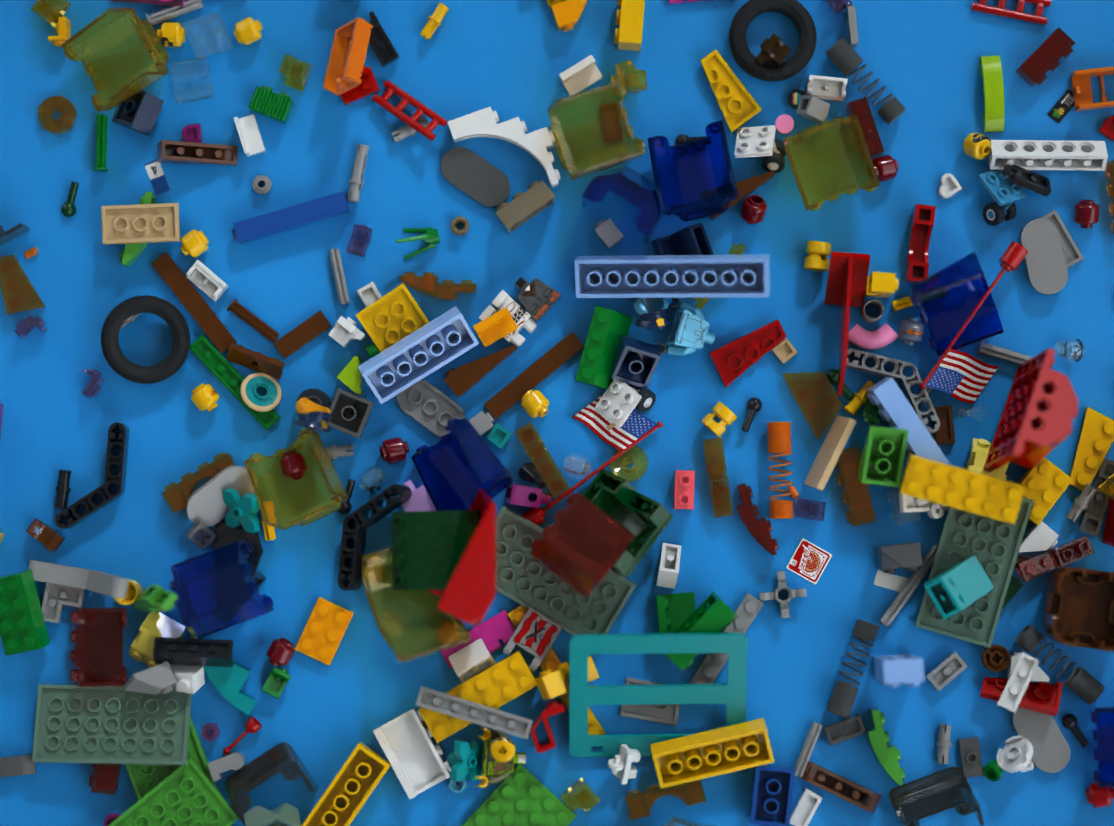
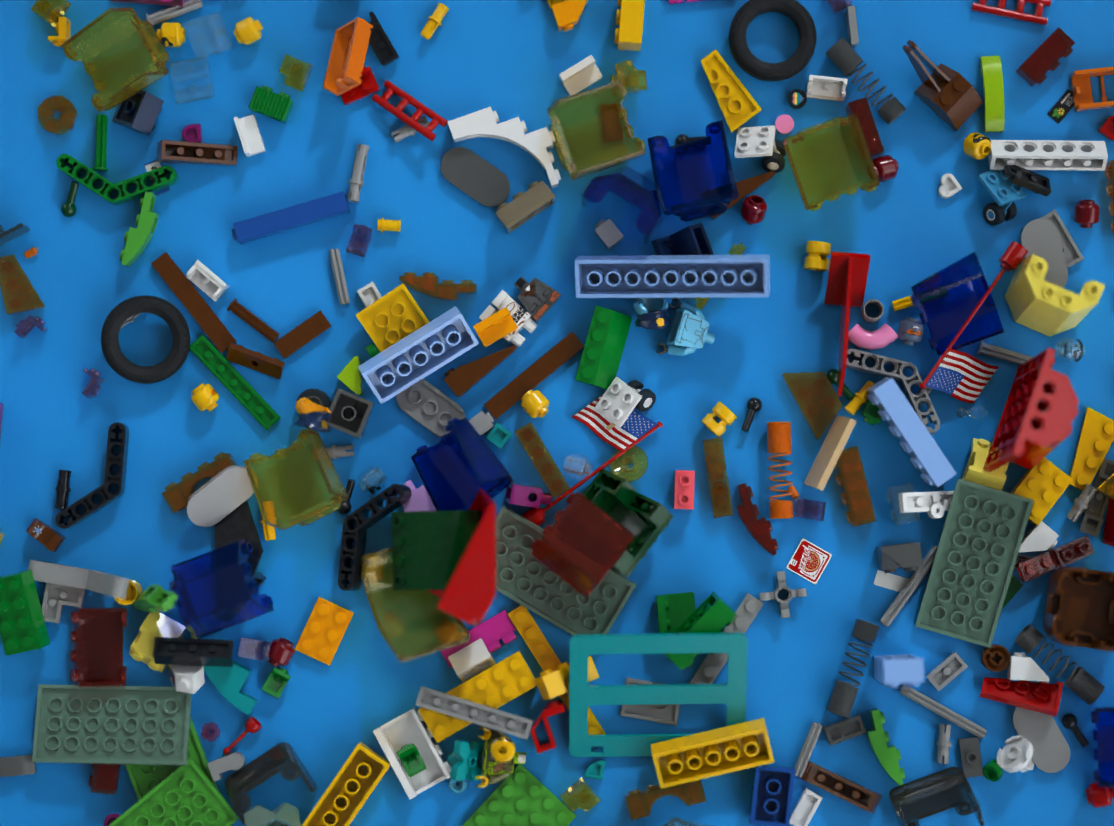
(122, 187): none -> green beam
(140, 223): tan tile -> none
(152, 680): light grey slope -> none
(194, 243): yellow head -> none
(201, 535): dark grey bracket -> none
(242, 510): teal plant -> none
(254, 649): none -> clear purple bracket
(257, 402): wheel -> none
(268, 184): light grey plate -> none
(293, 465): dark red head -> none
(345, 331): white brick -> none
(388, 225): none -> yellow pin
(393, 450): dark red head -> none
(411, 759): none -> green bracket
(429, 235): green plant -> none
(455, 221): dark tan plate -> none
(529, 473): black cone -> none
(534, 635): flag -> none
(595, 770): none -> teal tile
(621, 764): white hips -> none
(635, 362): dark blue slope -> none
(669, 565): white slope -> none
(737, 356): red wing -> none
(772, 51): dark brown brick -> none
(784, 351): tan tile -> none
(813, 108): light grey brick -> none
(881, 285): yellow arch -> none
(883, 456): bright green slope -> none
(919, 240): red arch -> none
(943, 90): none -> reddish brown slope
(943, 711): none -> light grey axle
(945, 433): reddish brown tile -> none
(958, 586): teal slope -> none
(961, 488): yellow brick -> none
(1018, 682): white tile -> none
(1045, 305): none -> light yellow windscreen

